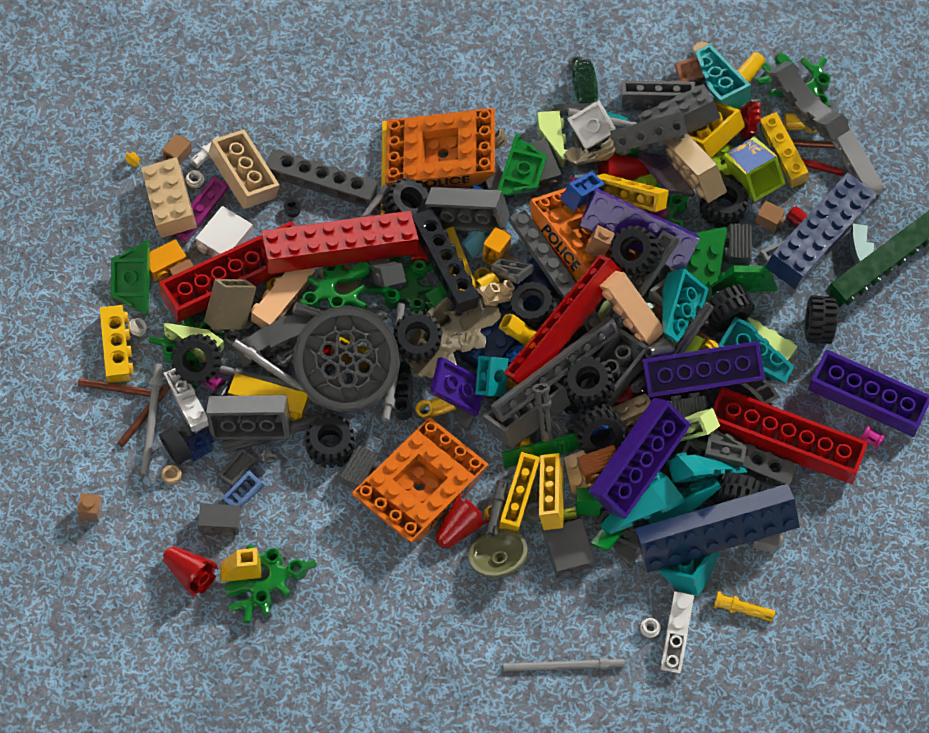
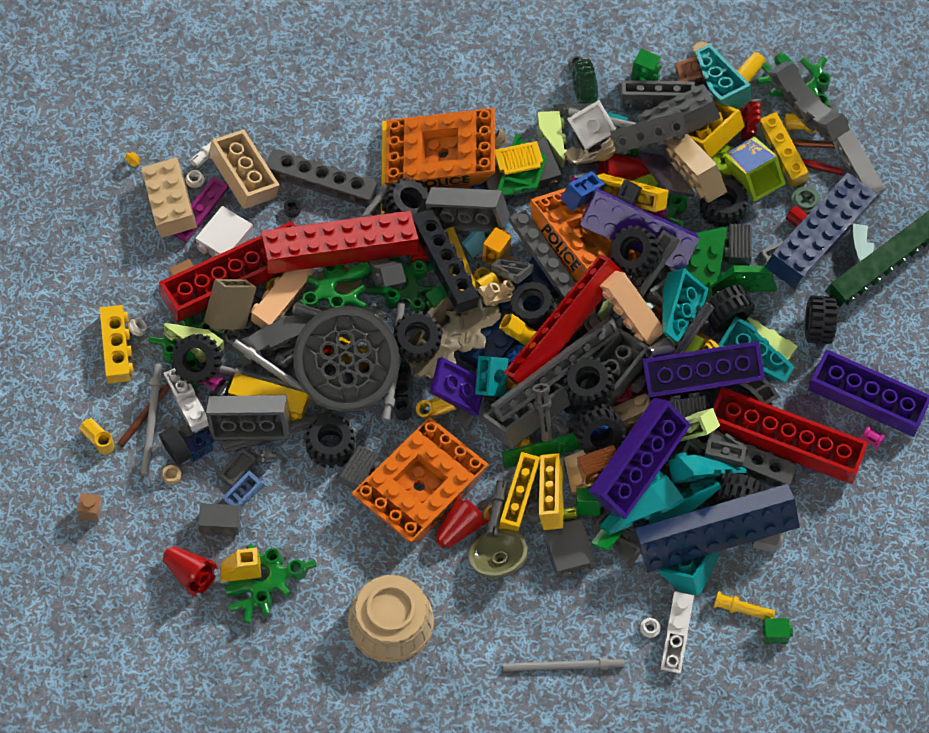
(96, 436): none -> yellow piece
(114, 387): copper bar -> none
(131, 277): green wing -> none
(165, 258): light orange brick -> none
(177, 147): medium nougat brick -> none
(390, 619): none -> tan piece
(519, 158): none -> yellow window
(599, 241): medium nougat brick -> none
(629, 192): none -> black plate
(646, 66): none -> green brick
(770, 216): medium nougat brick -> none
(777, 631): none -> green brick
(806, 193): none -> sand green gear

